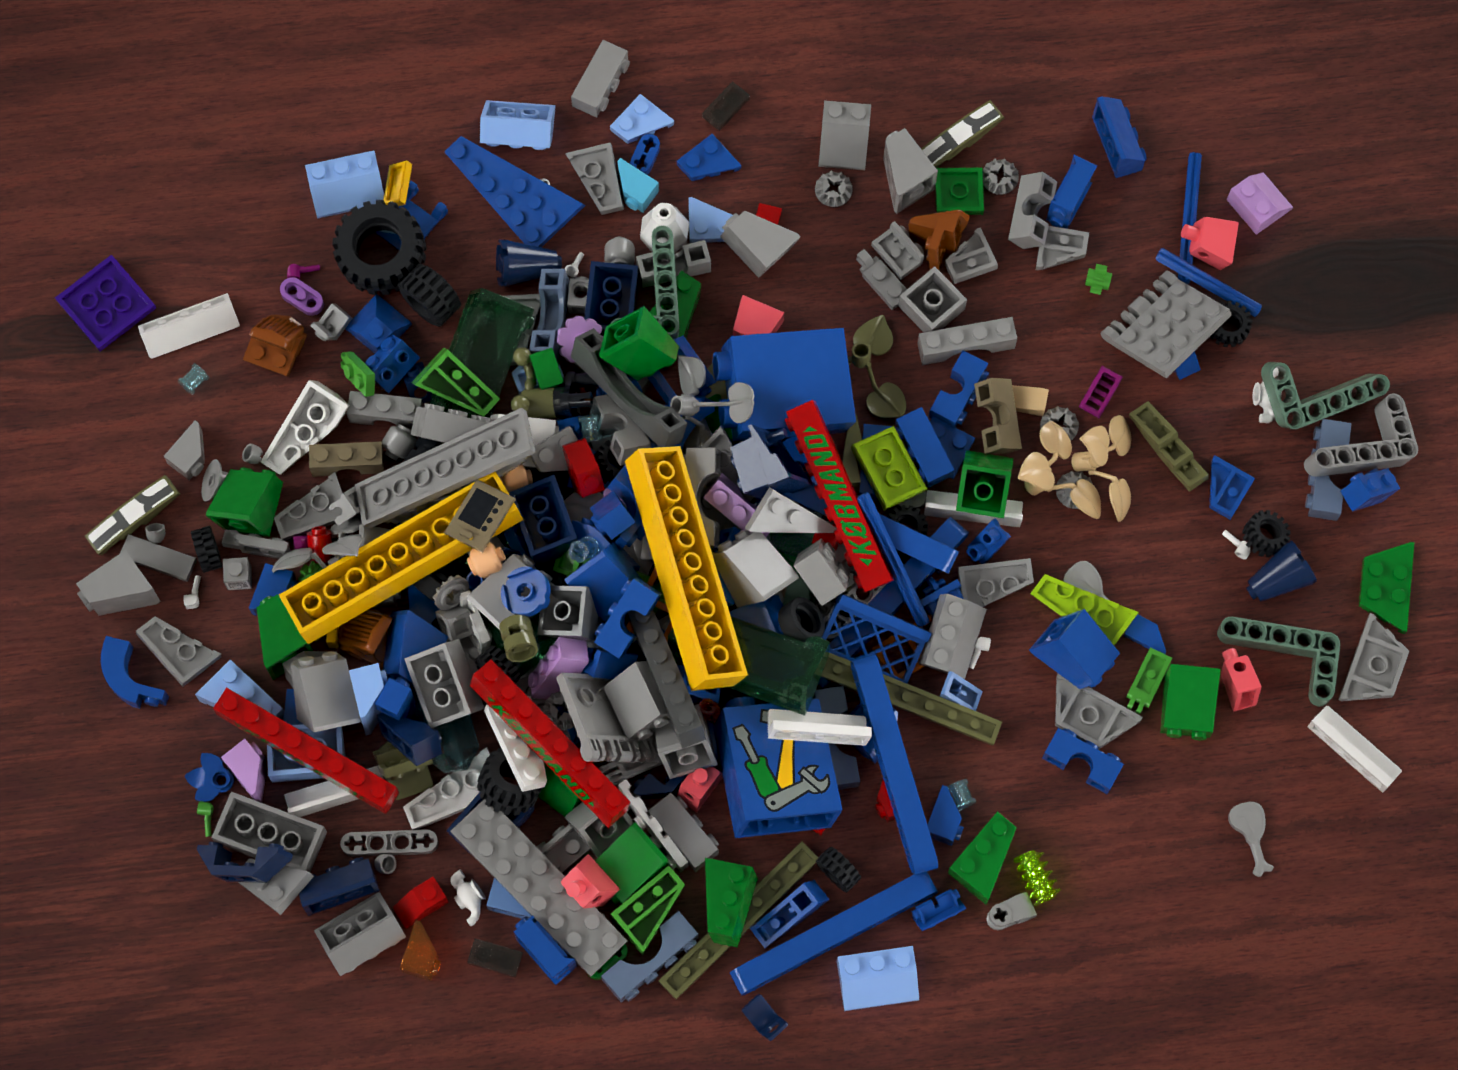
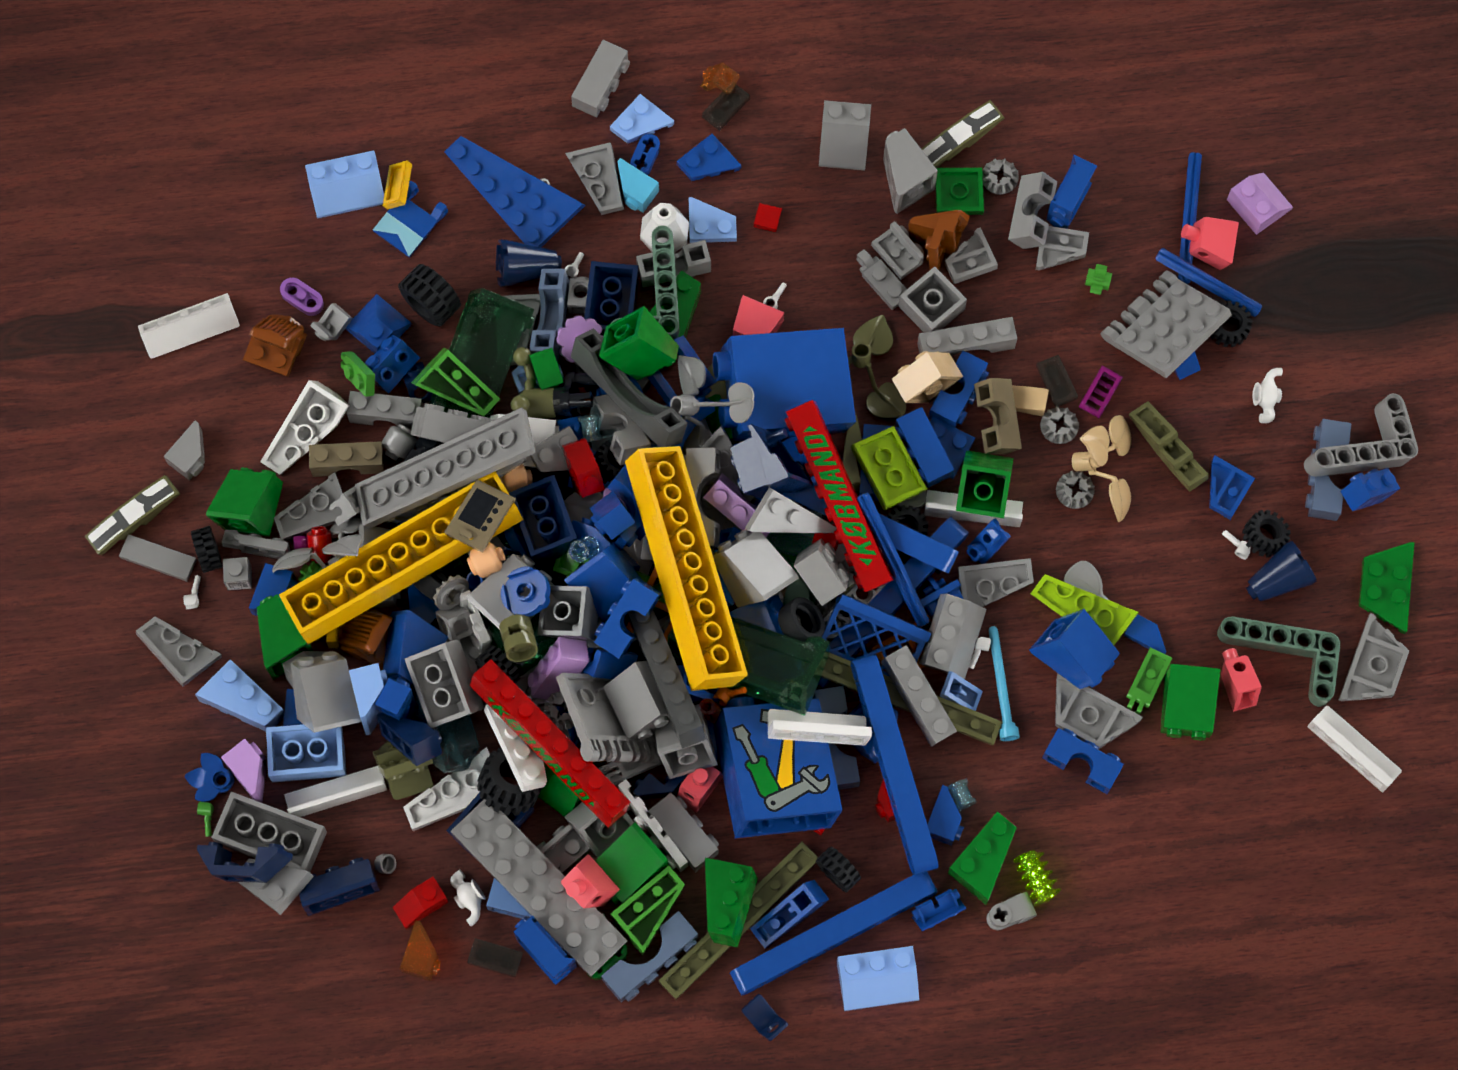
(105, 303): dark purple plate -> none
(114, 665): blue arch -> none
(116, 587): light grey slope -> none
(155, 532): light grey hinge -> none
(193, 379): clear light blue bush -> none
(212, 480): light grey piece -> none
(252, 454): light grey hinge -> none
(294, 270): magenta hand -> none
(306, 750): red brick -> none
(359, 934): light grey slope -> none
(363, 223): black tyre -> none
(389, 843): light grey beam -> none
(517, 124): light blue slope -> none
(619, 251): light grey head -> none
(720, 77): none -> clear orange bracket
(724, 694): none -> orange hand
(757, 240): light grey slope -> none
(776, 296): none -> white hand
(832, 198): light grey gear -> none
(918, 696): none -> light grey brick
(926, 377): none -> tan brick
(1008, 729): none -> medium azure piece
(1038, 474): tan plant -> none
(1057, 381): none -> clear smoke plate
(1118, 136): blue slope -> none
(1250, 821): light grey piece -> none
(1321, 400): sand green beam -> none

